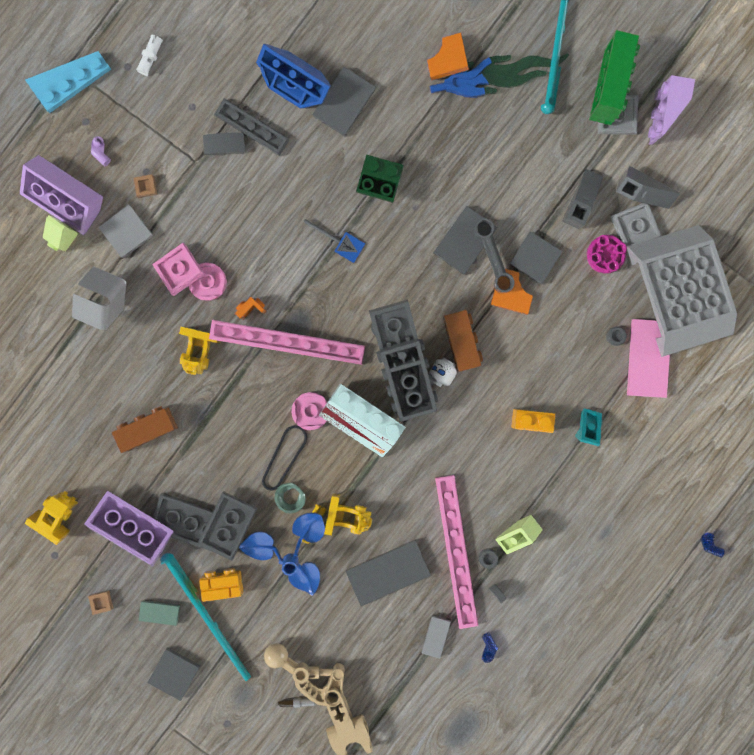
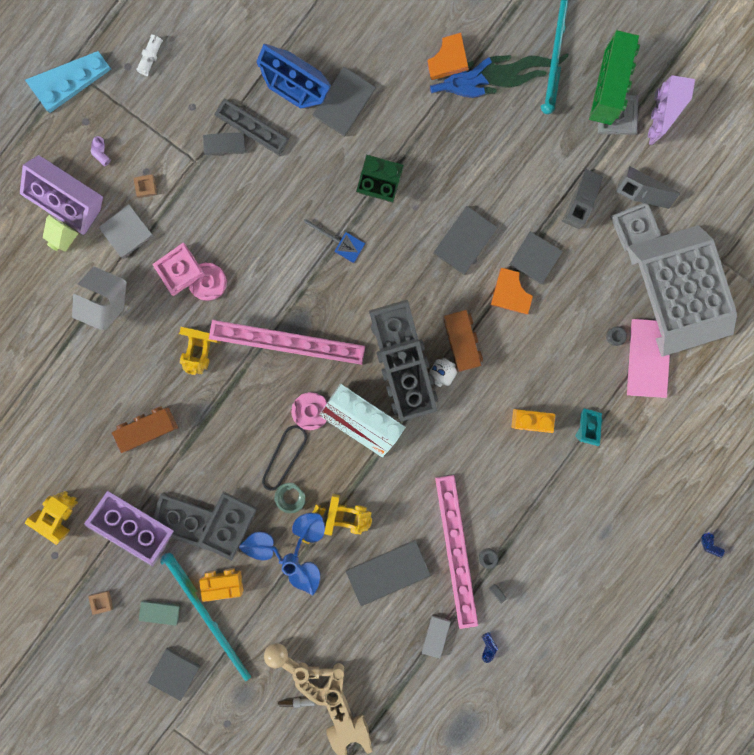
(245, 308): orange bracket -> none
(493, 255): dark grey piece -> none
(519, 534): yellowish green slope -> none
(606, 254): dark pink tile -> none

